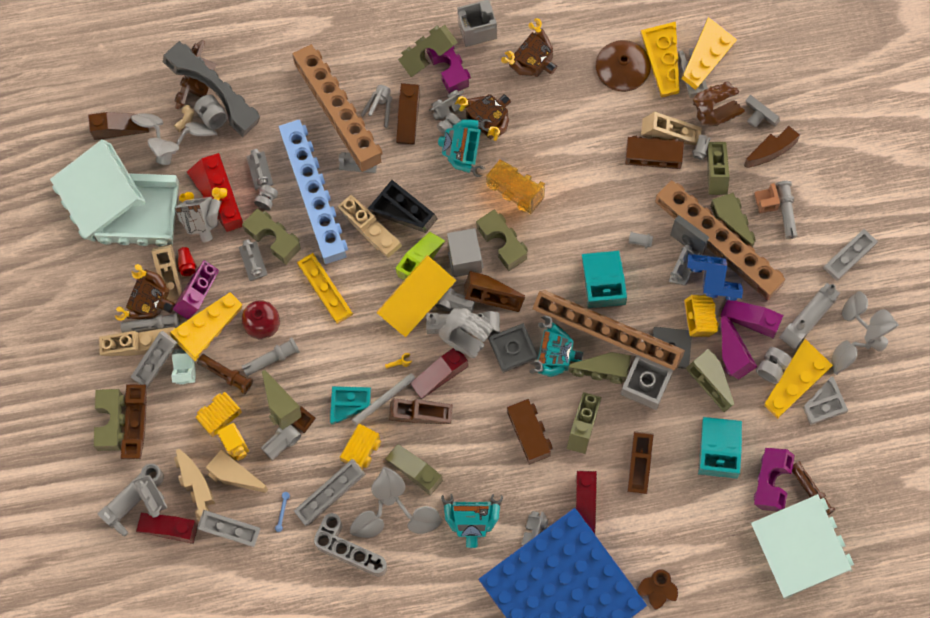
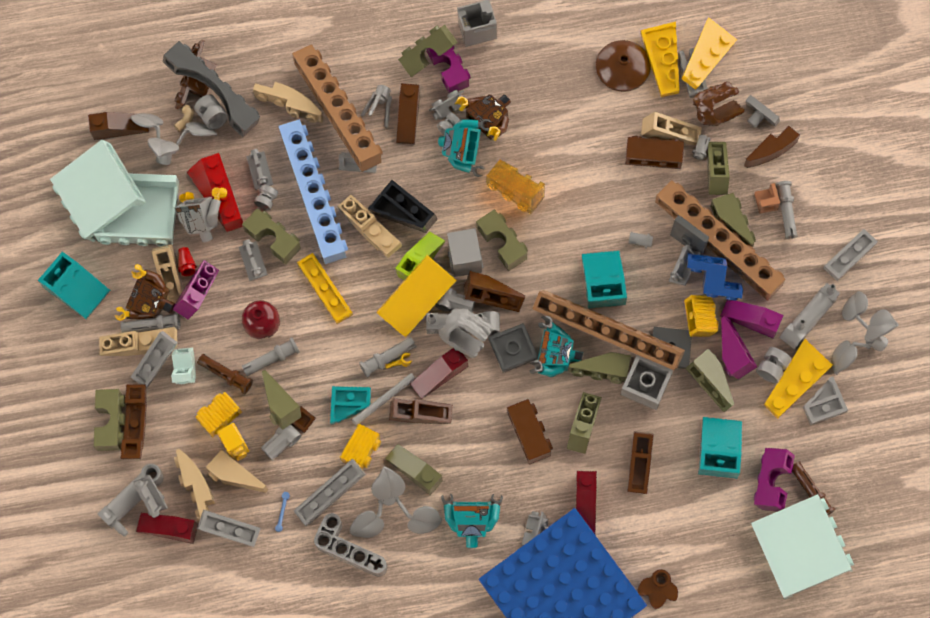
(73, 285): none -> teal slope
(202, 328): yellow wing -> none
(294, 101): none -> tan slope
(379, 360): none -> light grey pin
(533, 54): torso -> none

